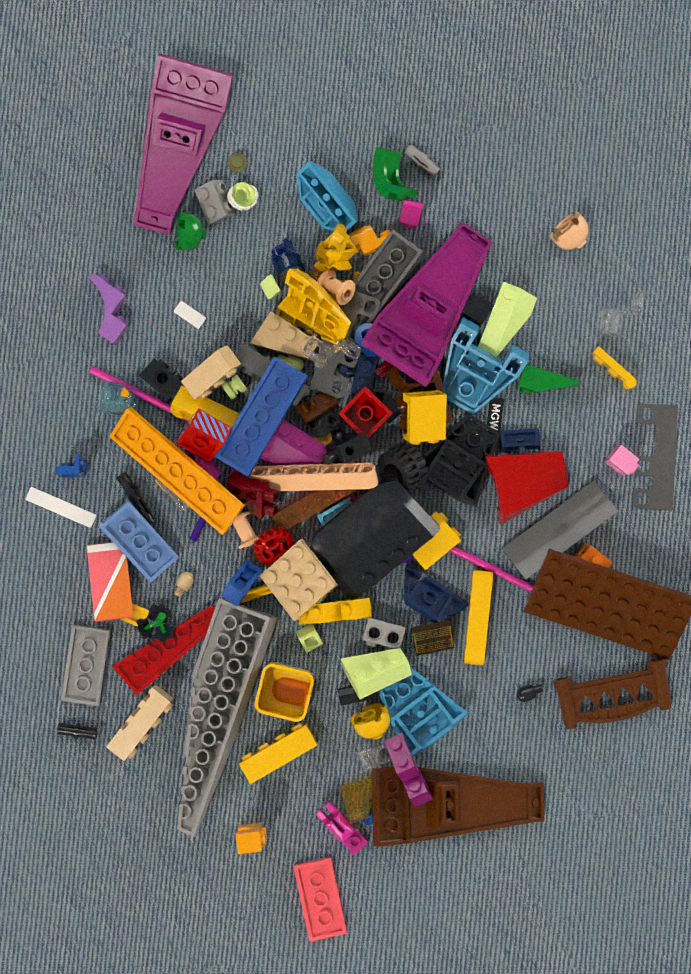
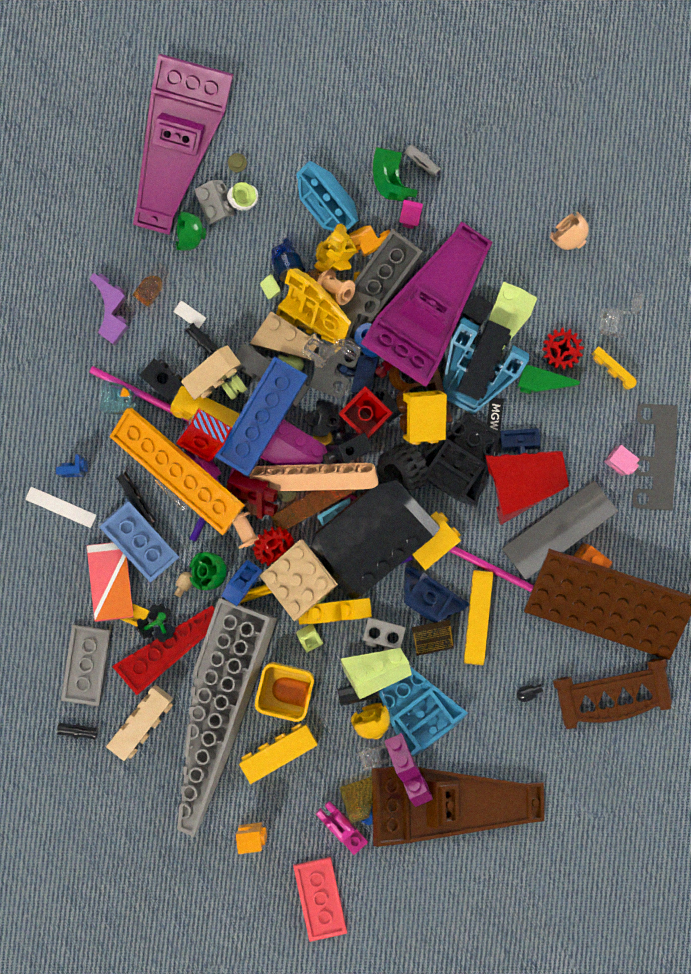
(148, 290): none -> rock
(201, 339): none -> black pin
(208, 571): none -> green cylinder
(286, 496): none -> olive plate
(316, 406): reddish brown plate -> none
(483, 361): none -> black brick
(553, 345): none -> red gear

